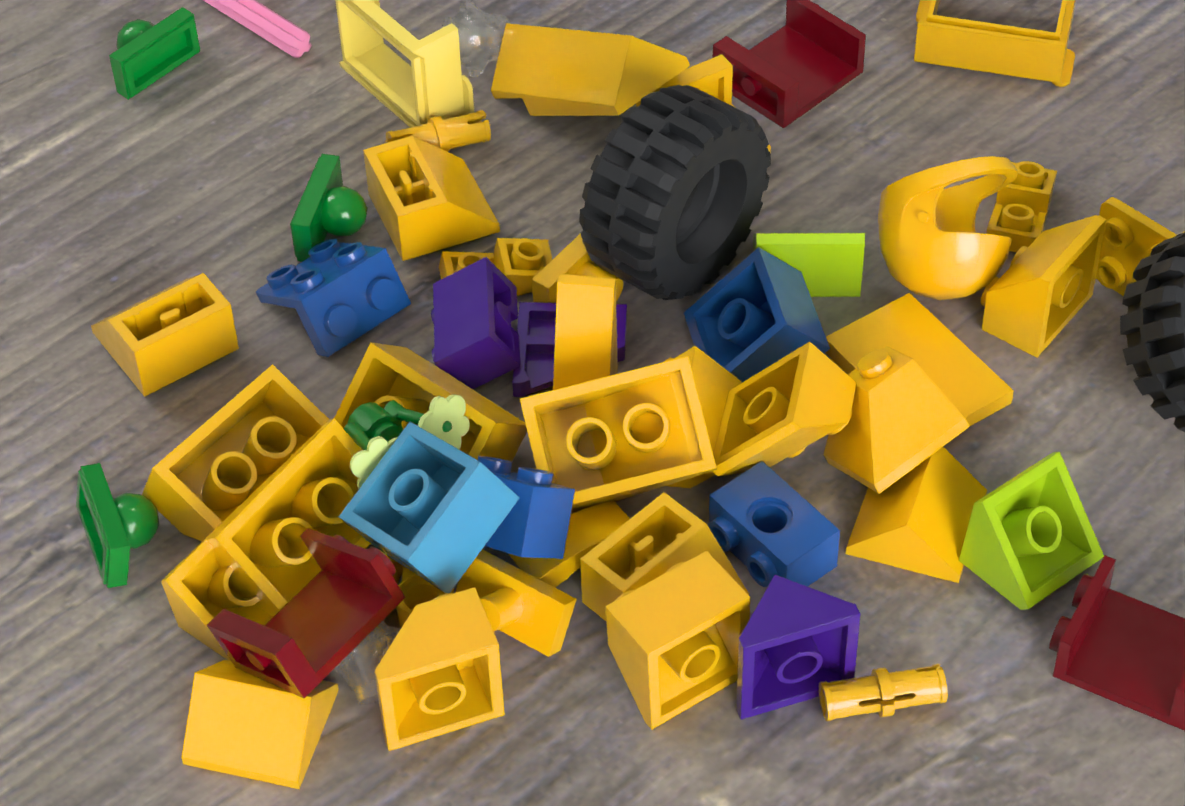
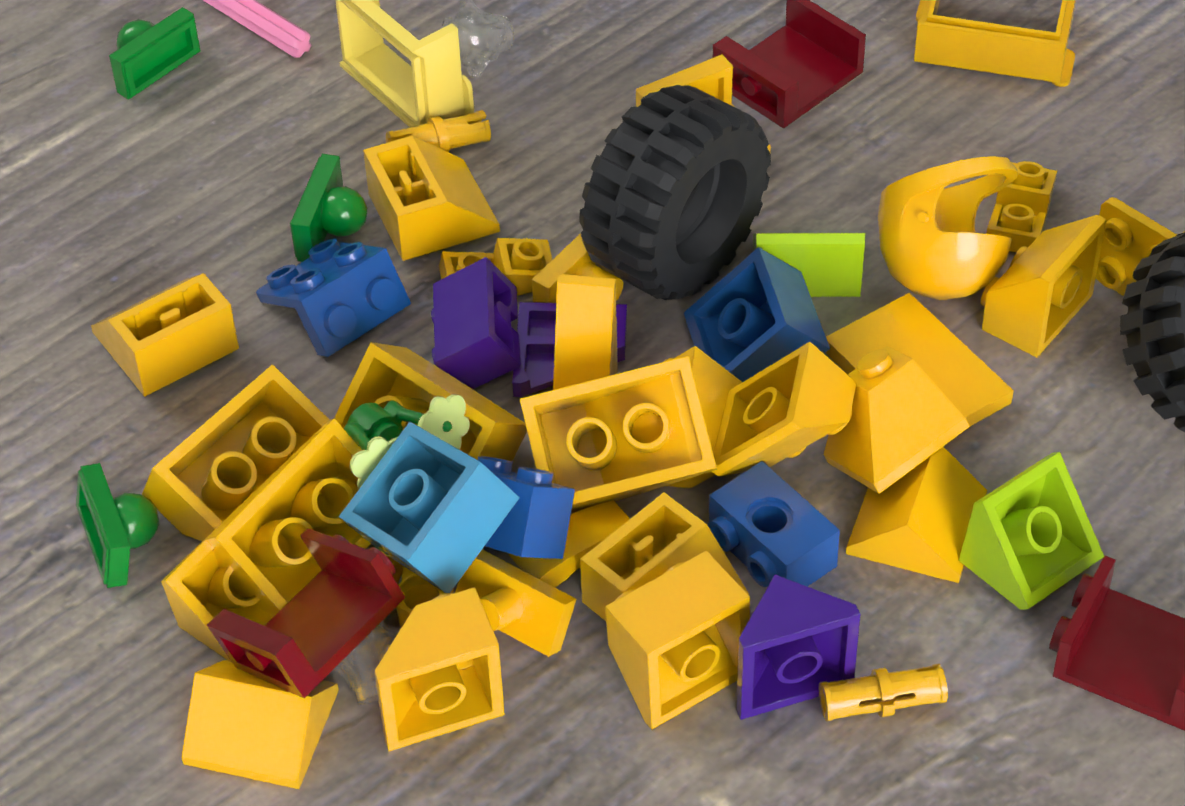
(579, 70): yellow slope -> none

